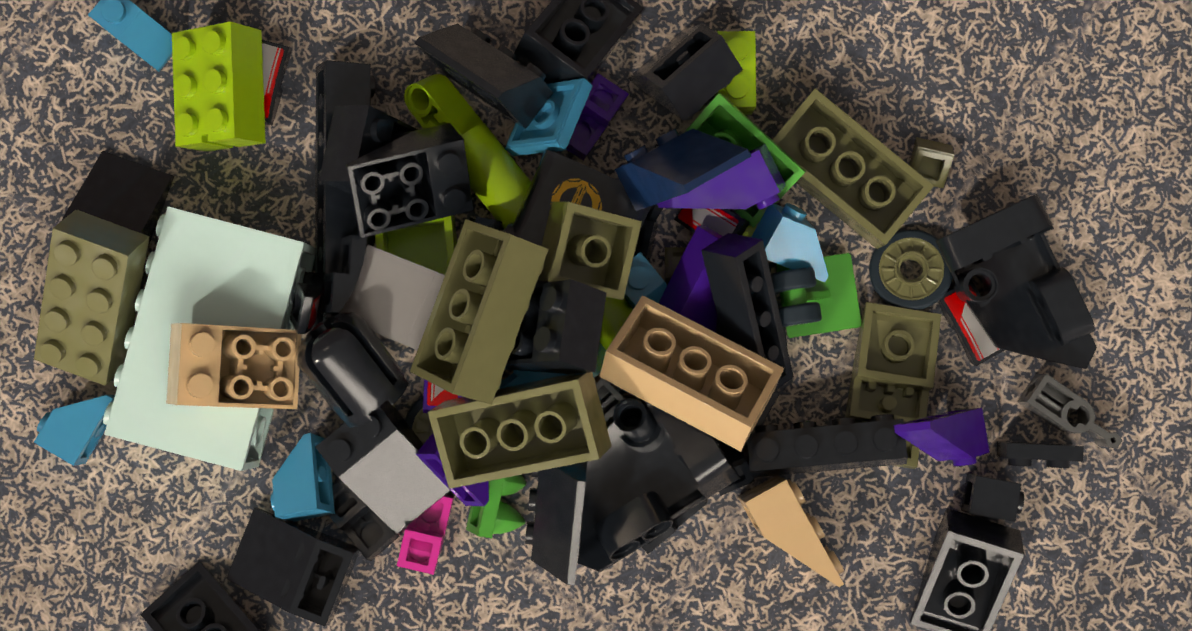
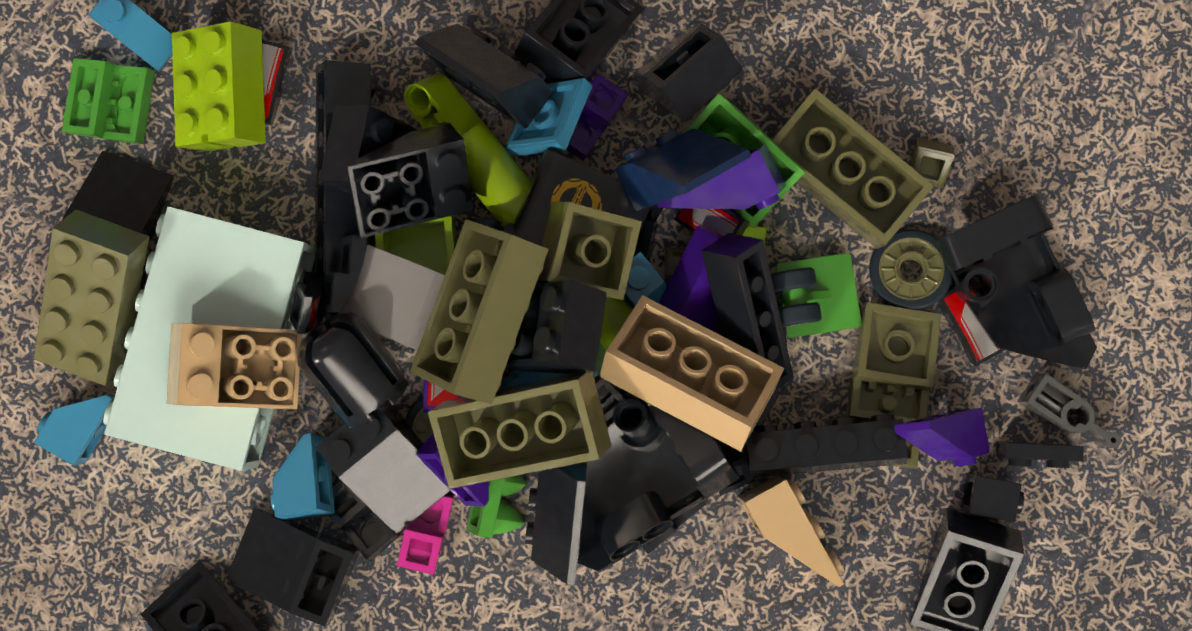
(108, 101): none -> bright green slope
(743, 86): lime brick -> none
(791, 239): dark azure slope -> none

